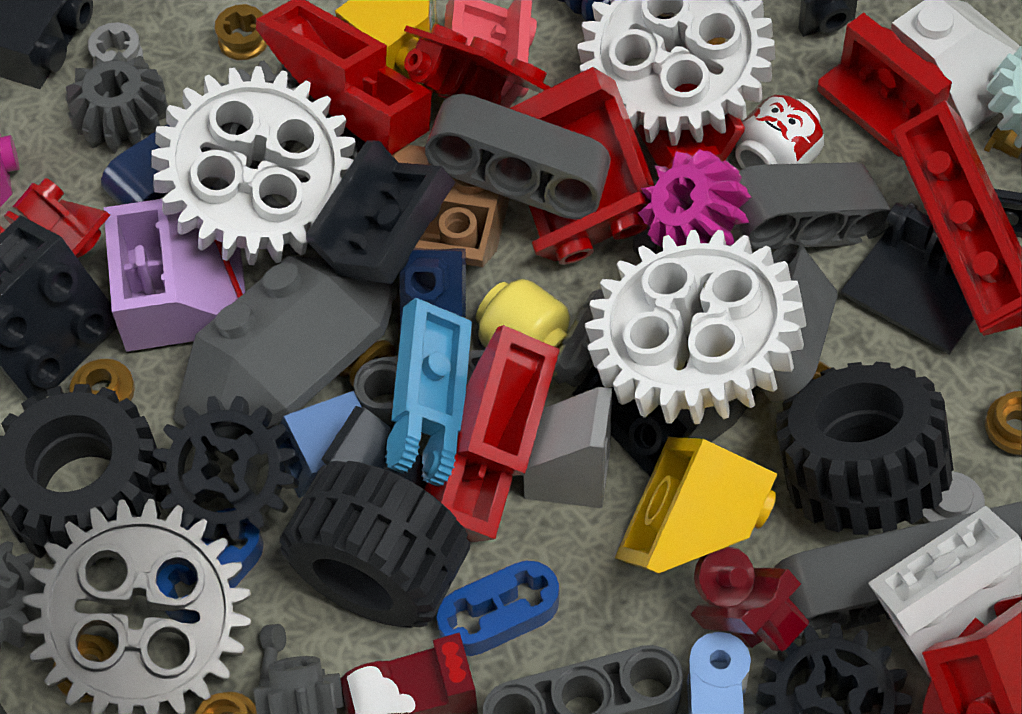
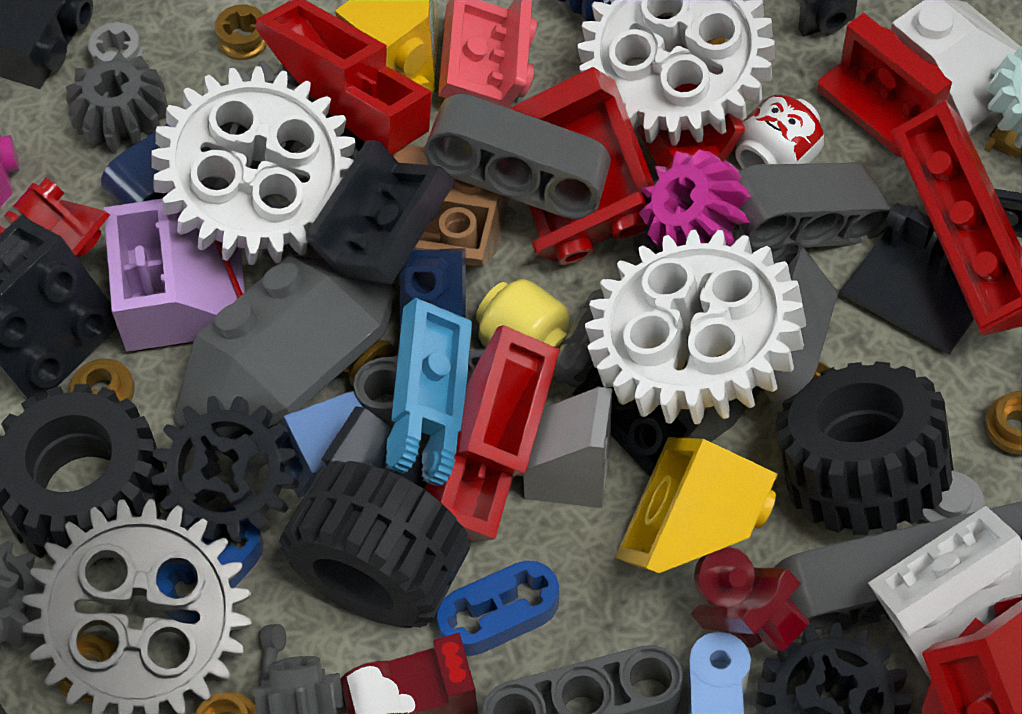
(478, 70): red hinge -> none

